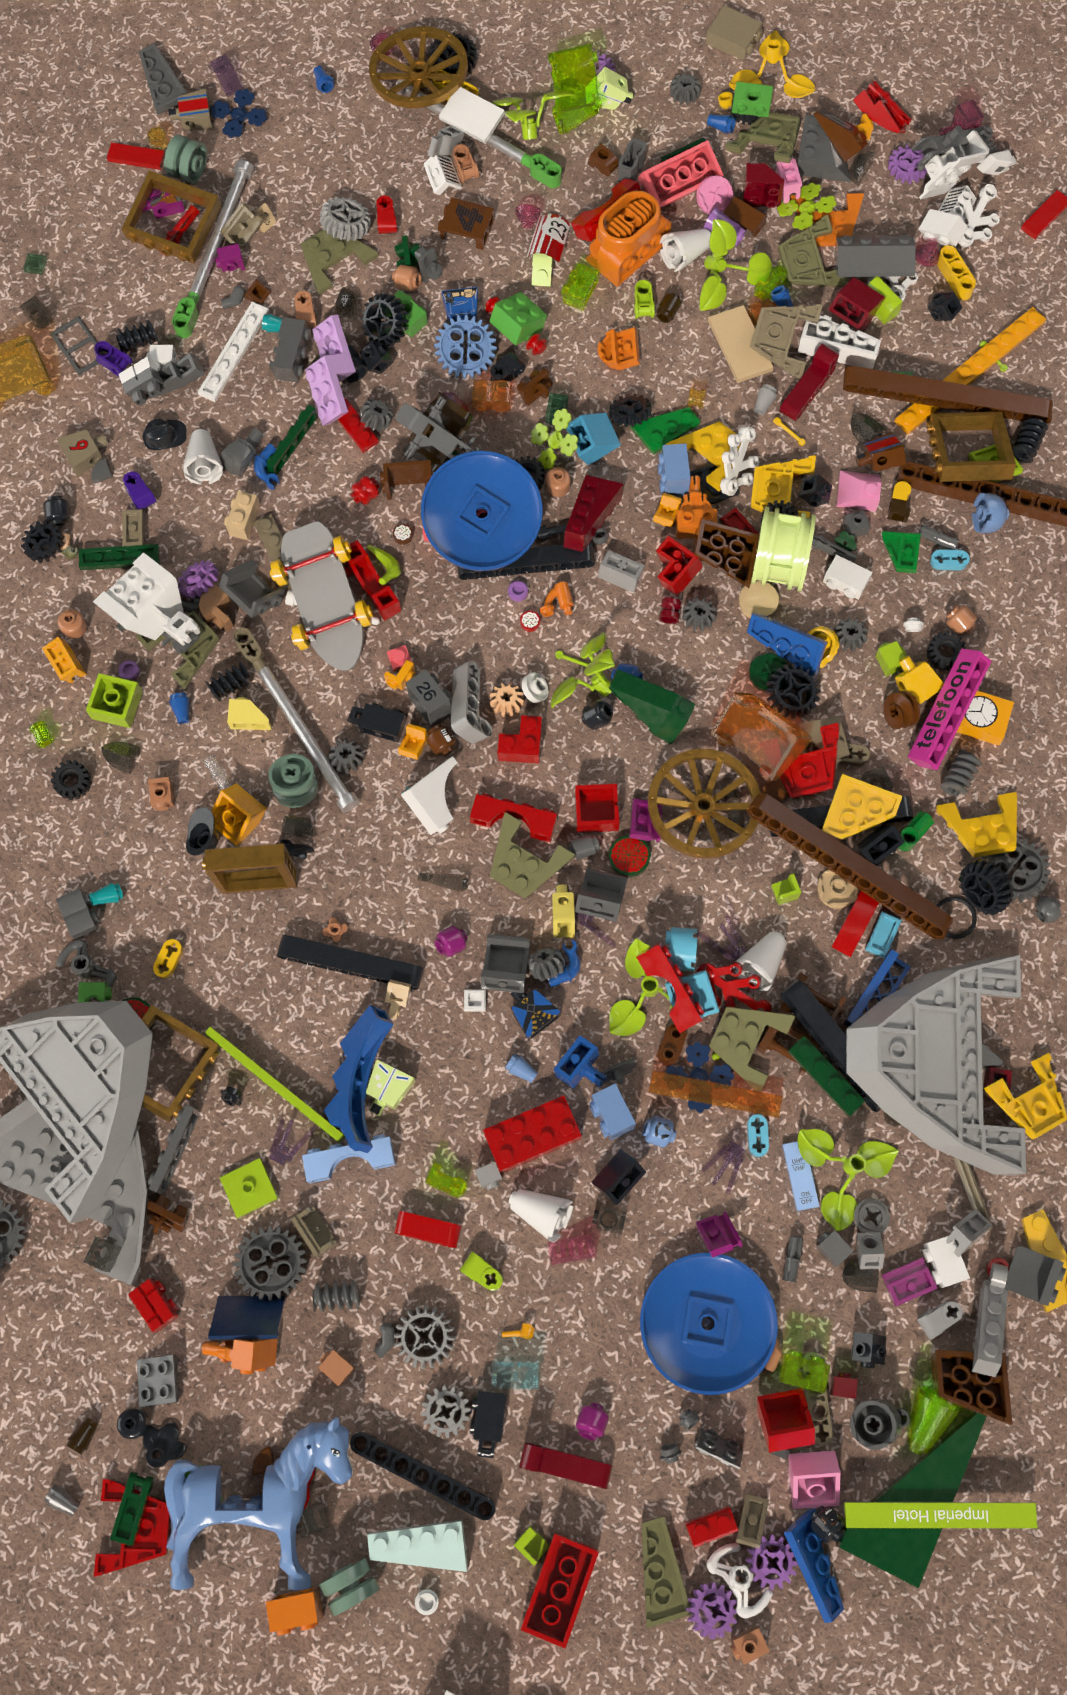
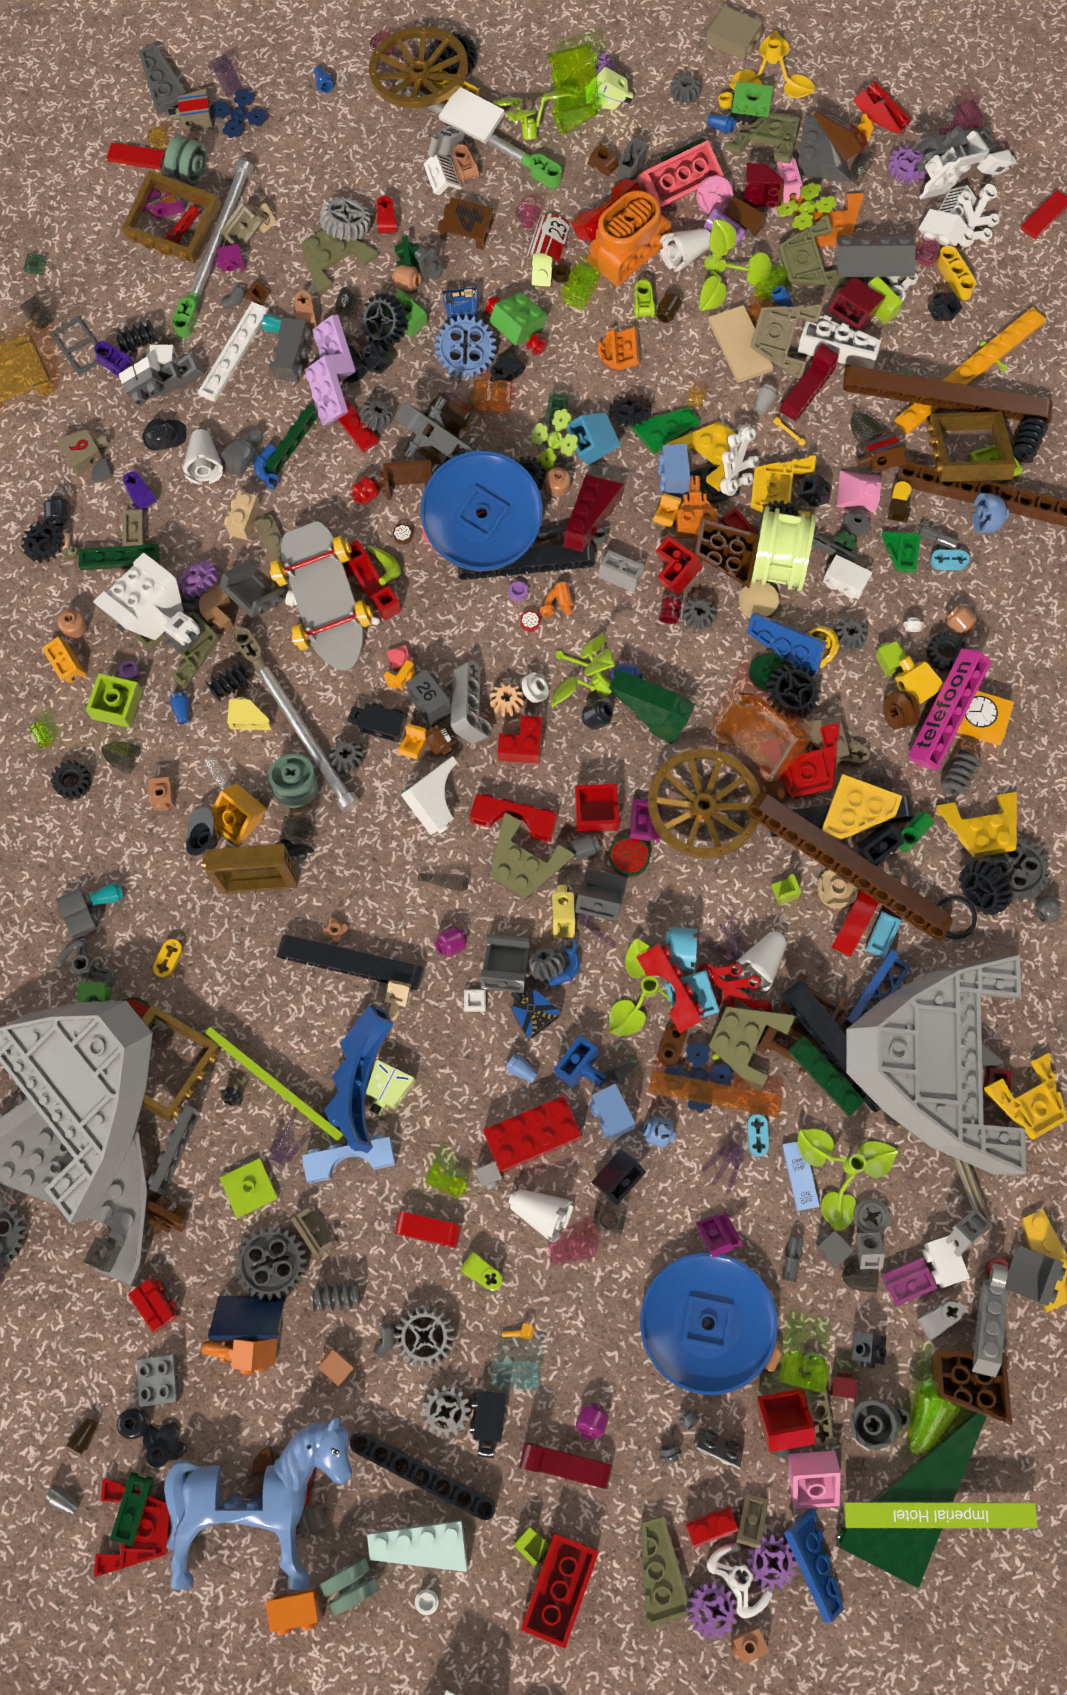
(536, 387): reddish brown hips -> none
(560, 273): none -> dark brown plate
(828, 1524): black head -> none

